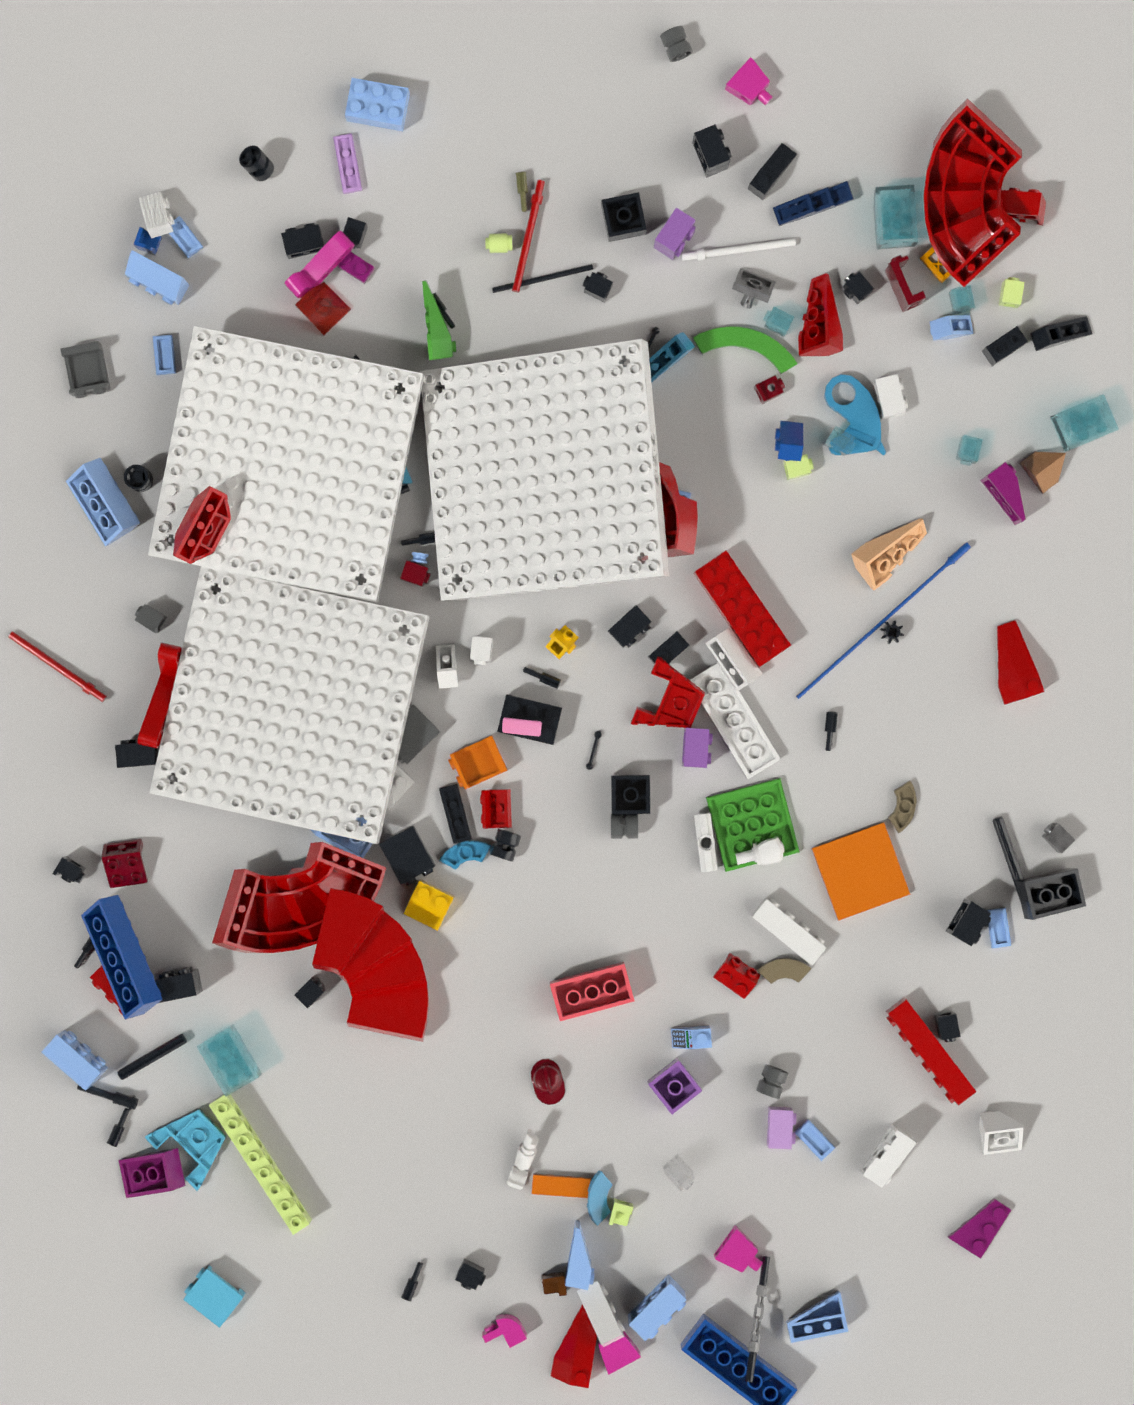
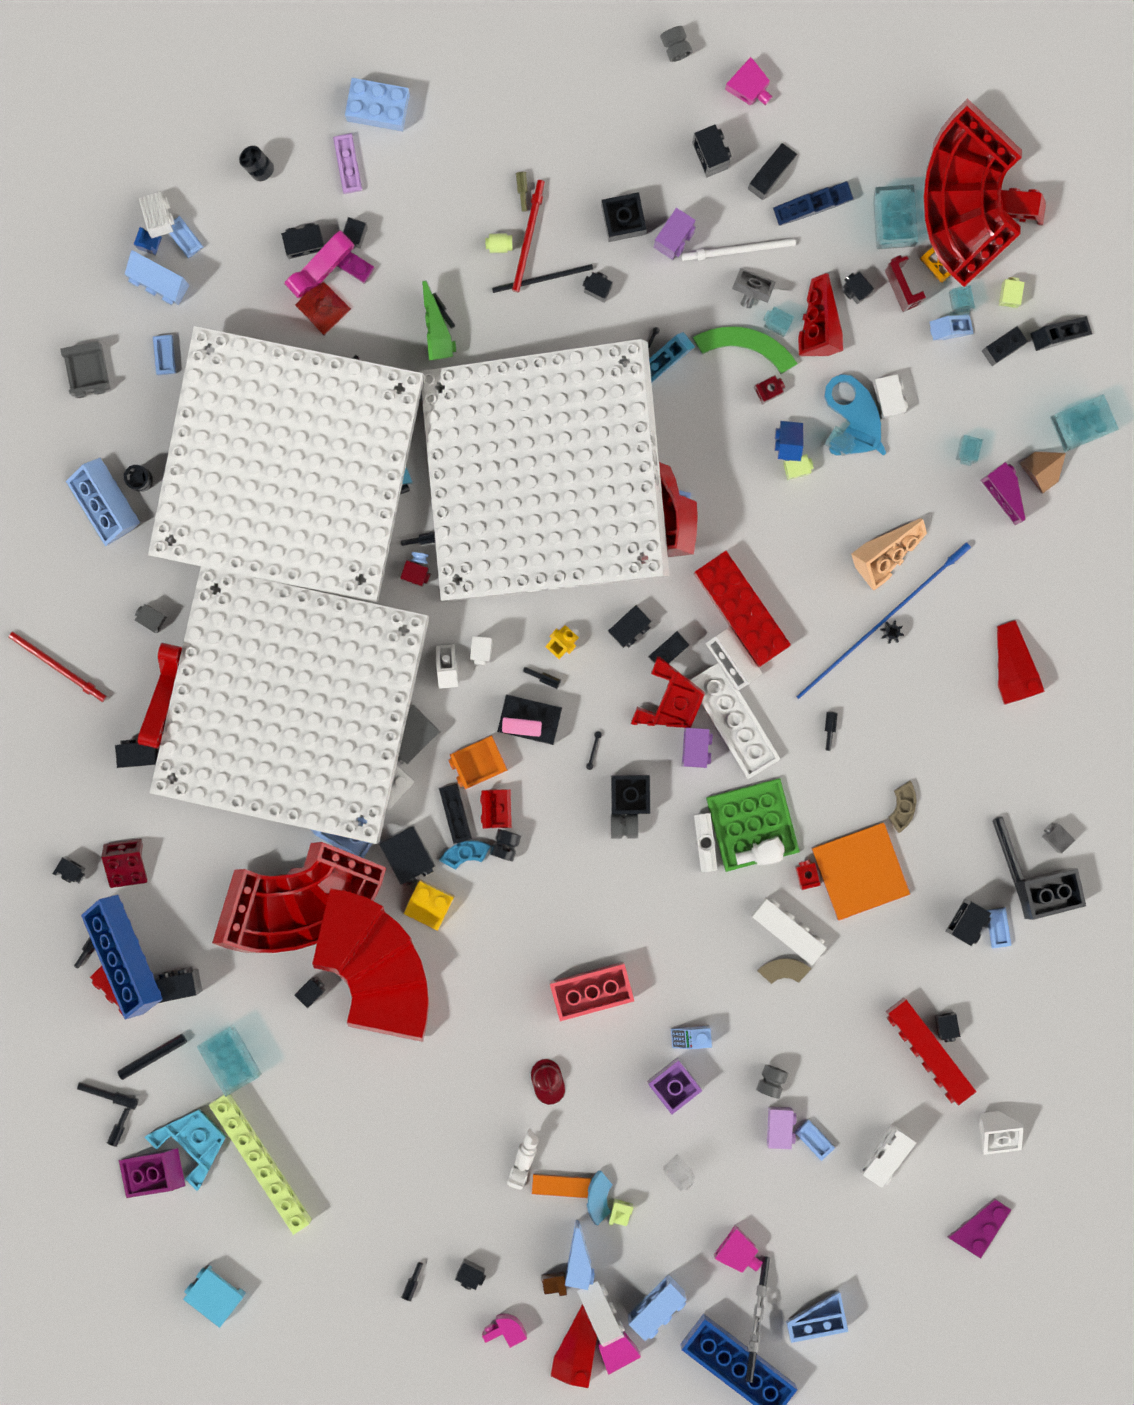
(75, 1059): light blue brick -> none
(202, 526): red wedge -> none
(737, 976): red bracket -> none
(806, 883): none -> red brick

